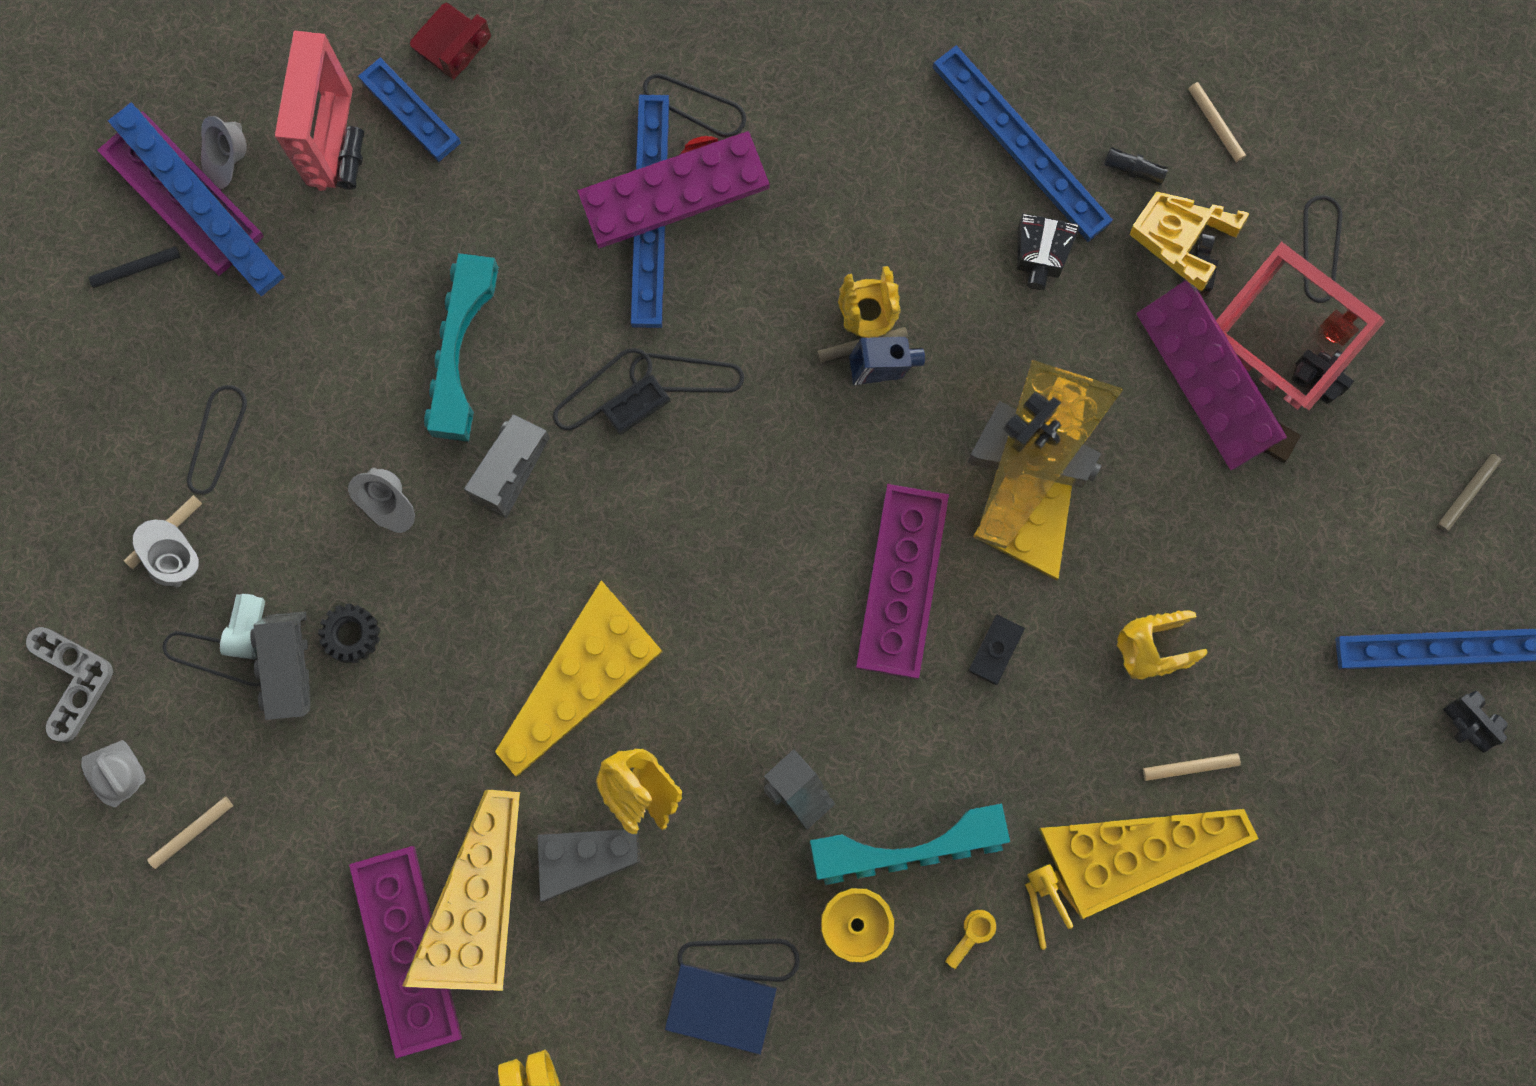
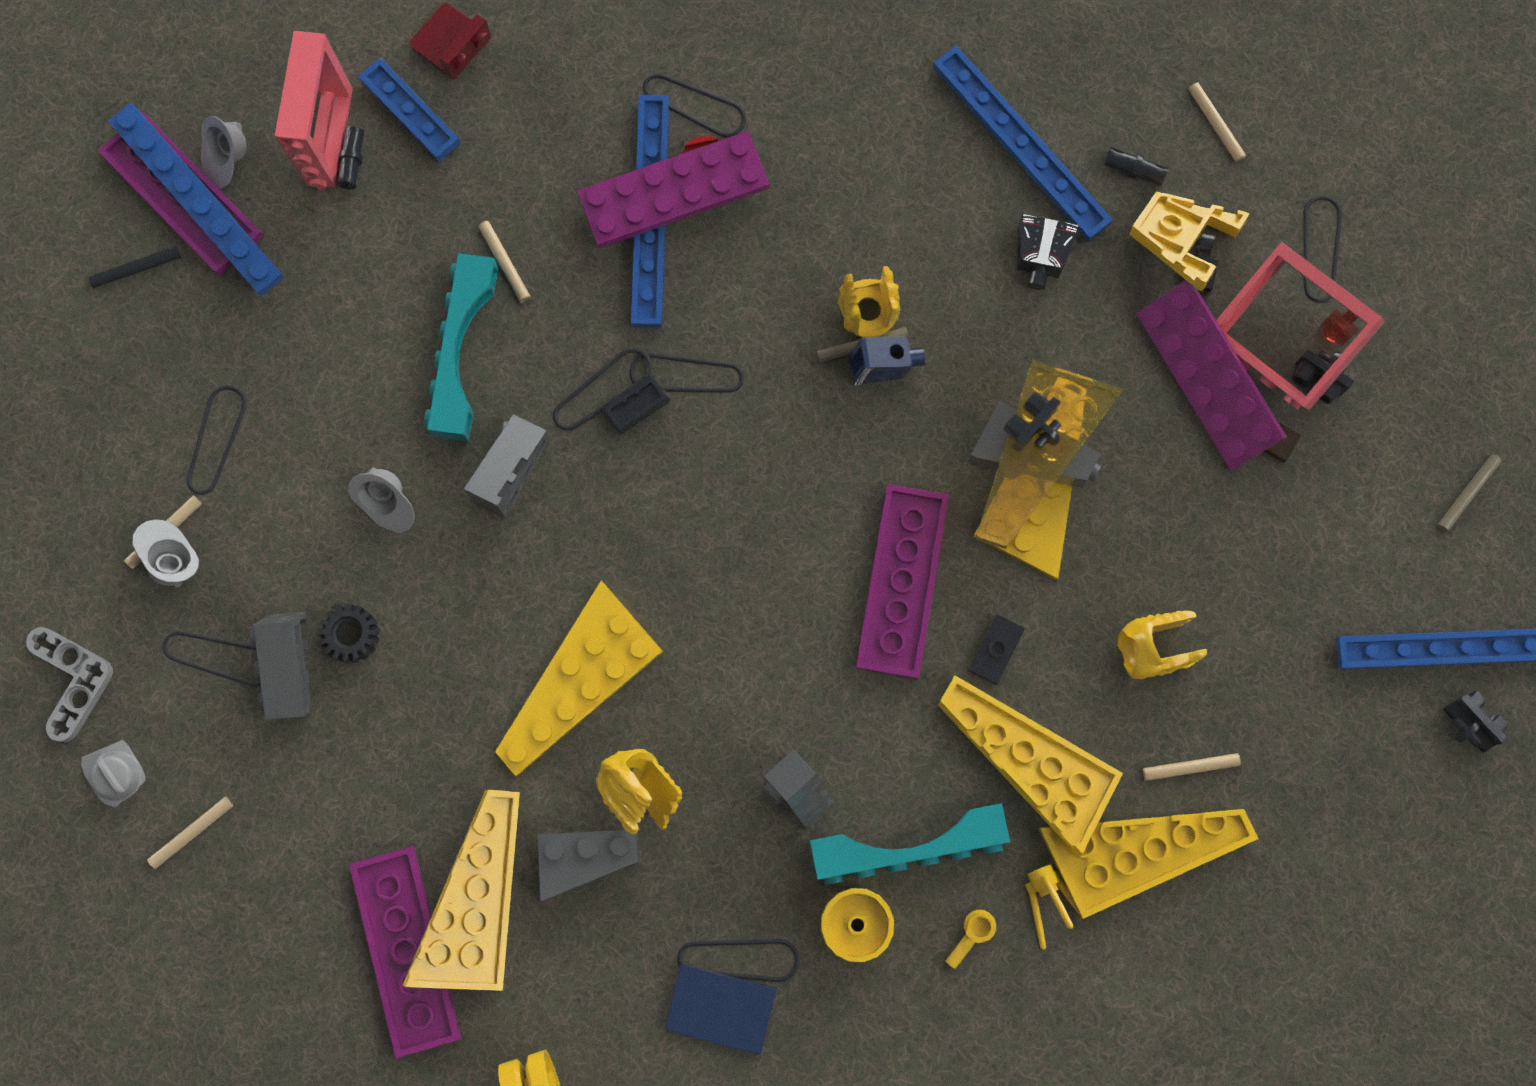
(236, 638): light aqua piece -> none
(504, 261): none -> tan bar
(1048, 771): none -> yellow wing

